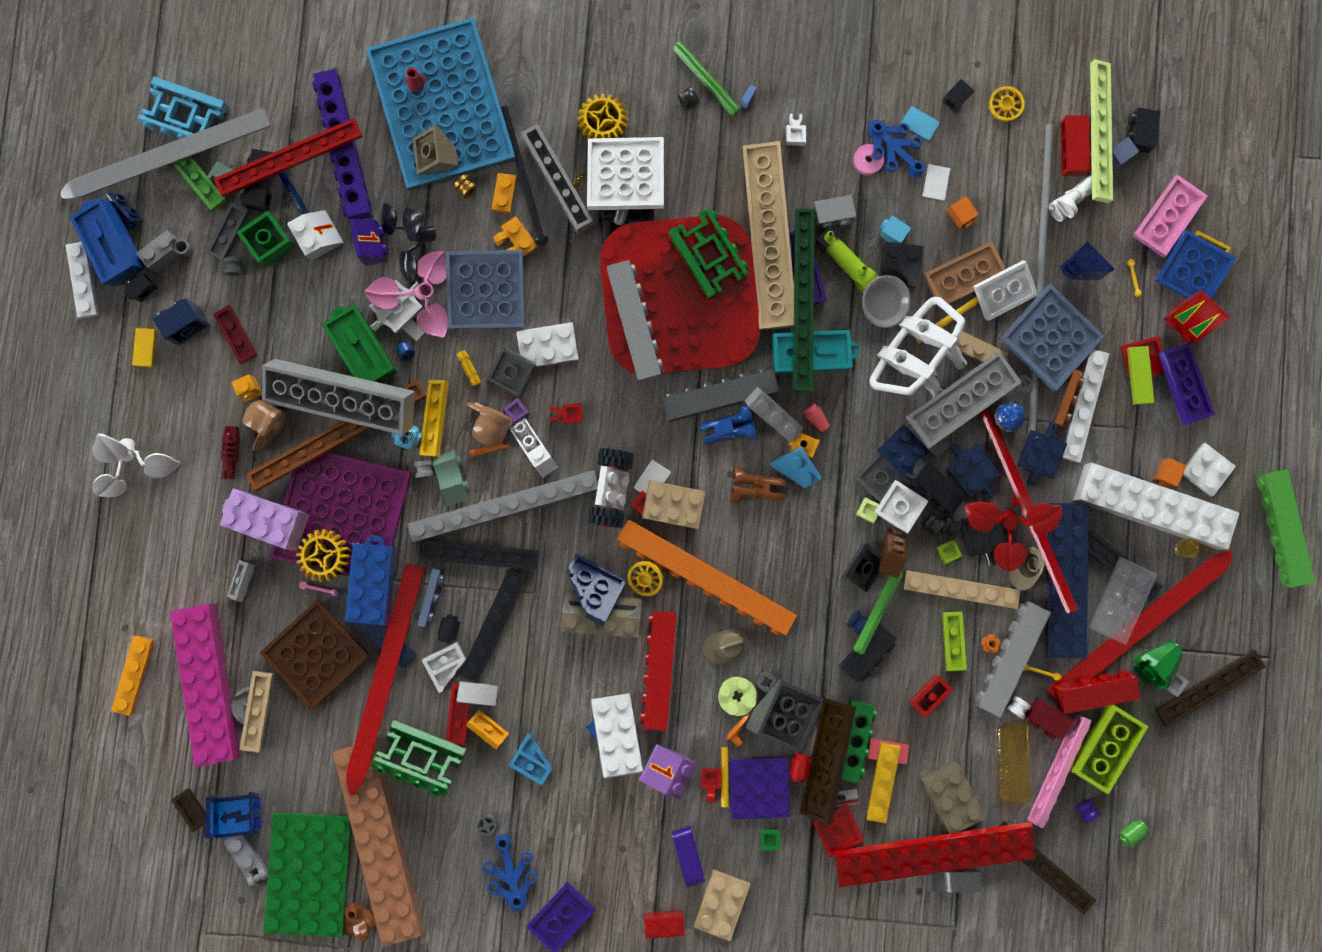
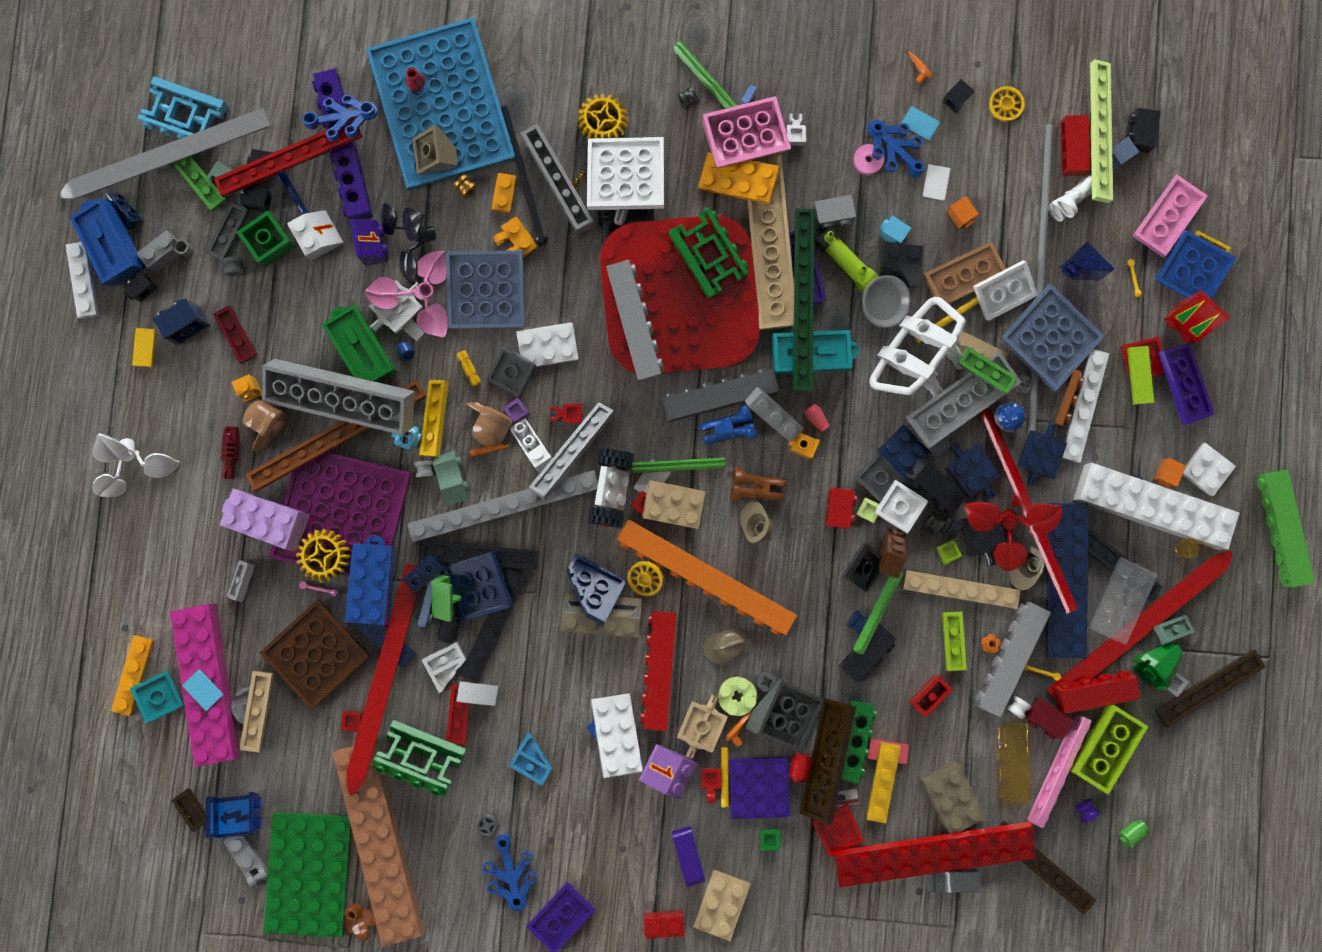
(157, 697): none -> teal plate
(202, 689): none -> medium azure sticker
(351, 720): none -> red tile
(364, 112): none -> blue plant
(423, 573): none -> dark blue hinge
(443, 598): none -> bright green panel
(479, 585): none -> dark blue plate
(487, 729): light orange plate -> none
(571, 451): none -> light grey plate
(678, 465): none -> bright green axle
(702, 726): none -> tan plate
(742, 180): none -> light orange plate
(746, 132): none -> bright pink slope
(756, 523): none -> dark tan piece
(797, 467): dark azure wing -> none
(840, 508): none -> red brick
(925, 72): none -> orange bar
(987, 370): none -> bright green plate
(1174, 629): none -> sand green plate

